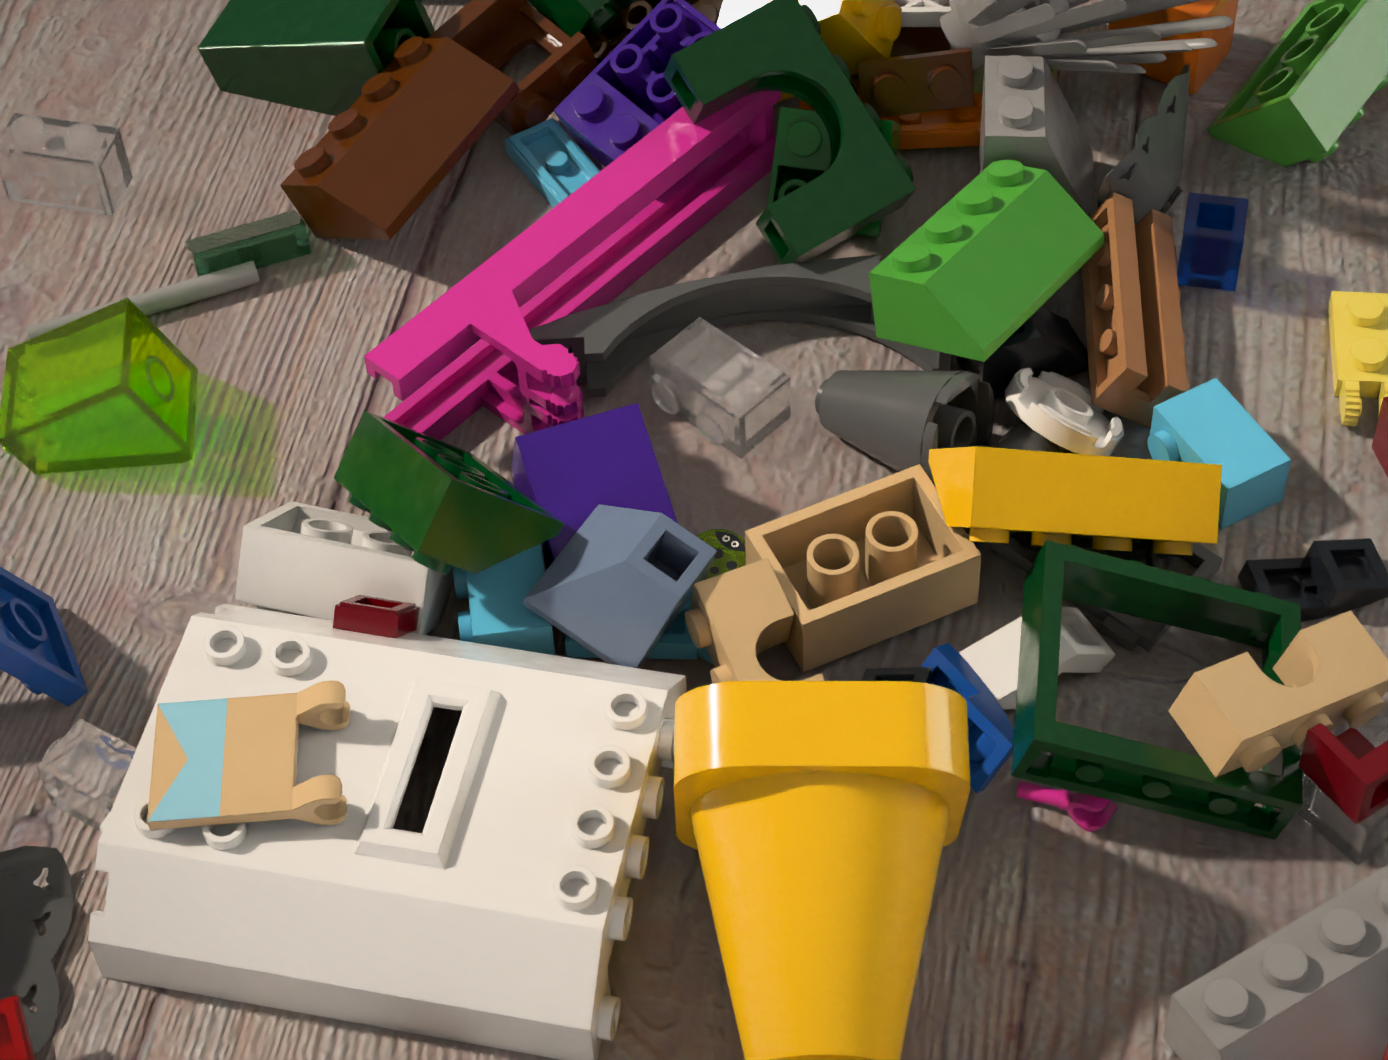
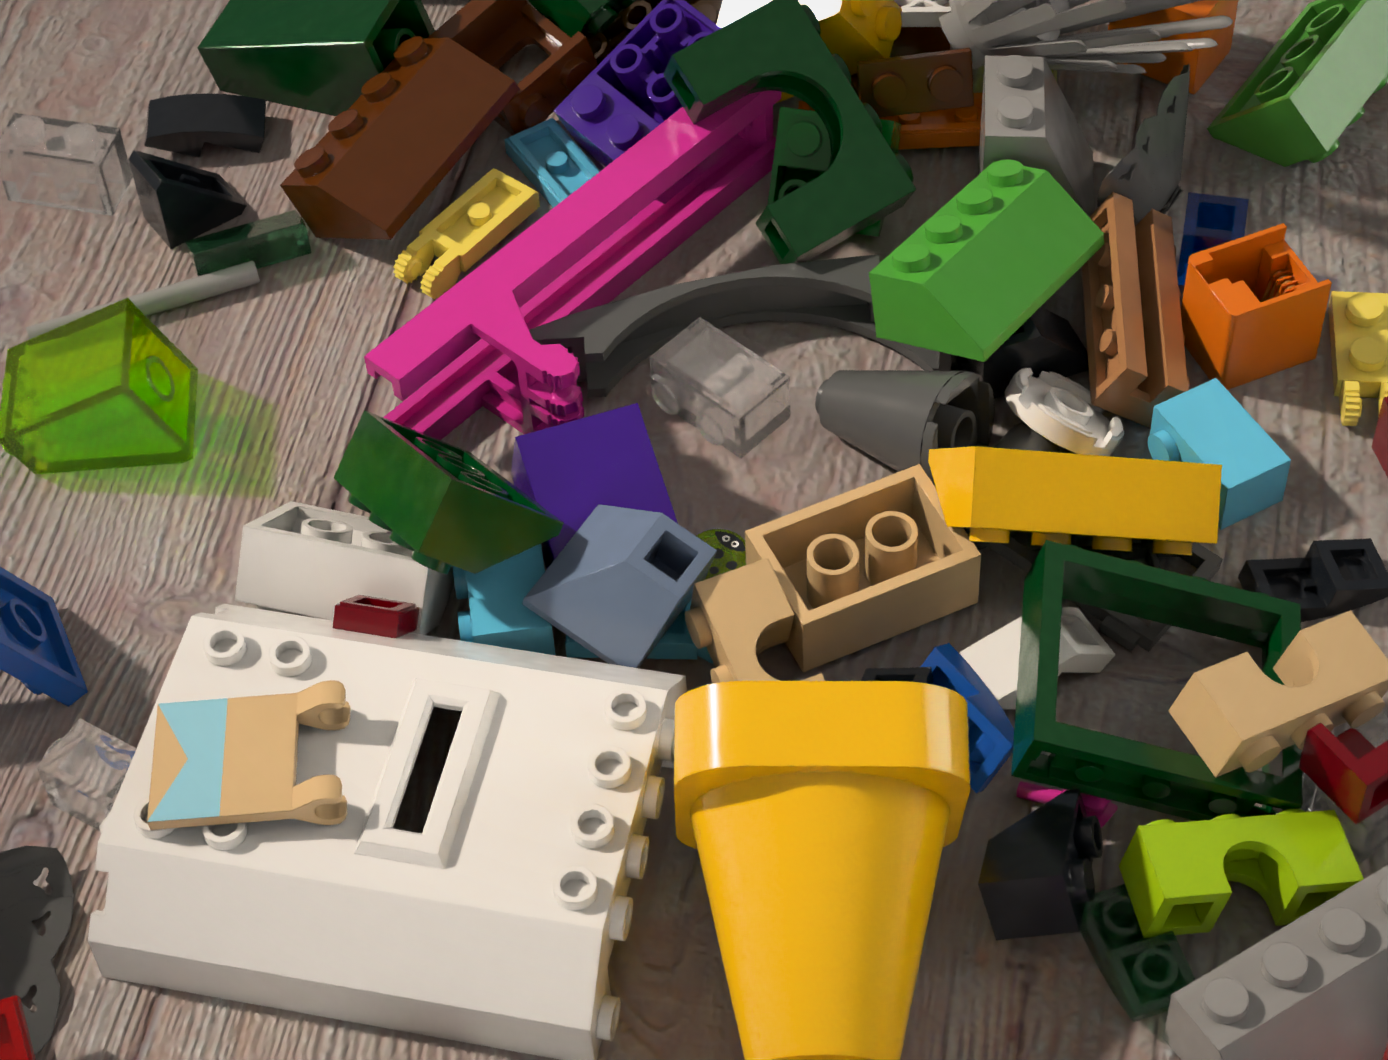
(181, 198): none -> black slope
(189, 120): none -> black slope
(466, 232): none -> light yellow hinge
(1042, 870): none -> black slope
(1136, 968): none -> clear green slope
(1183, 868): none -> lime arch
(1251, 308): none -> orange piece

